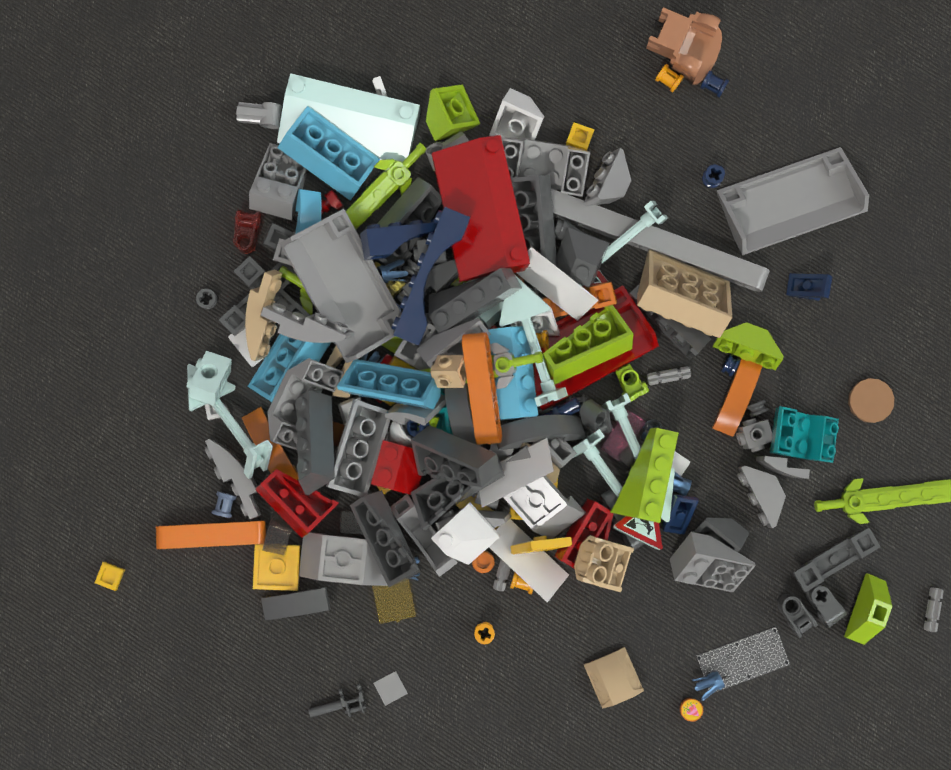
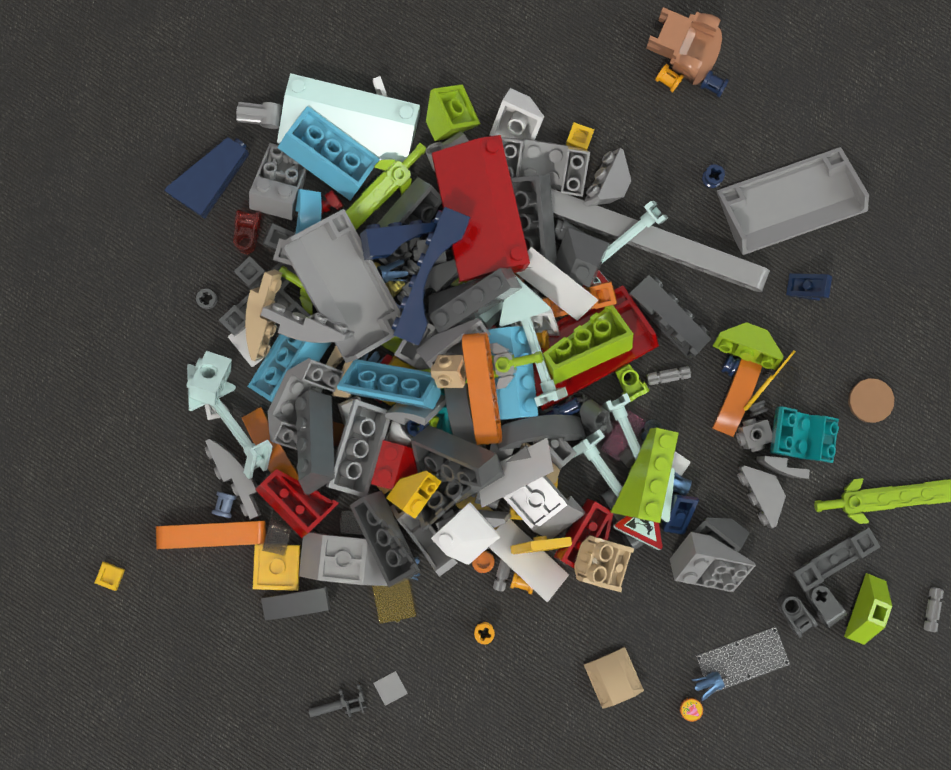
(209, 177): none -> dark blue slope
(414, 492): none -> yellow slope
(685, 294): tan slope -> none
(766, 383): none -> yellow piece

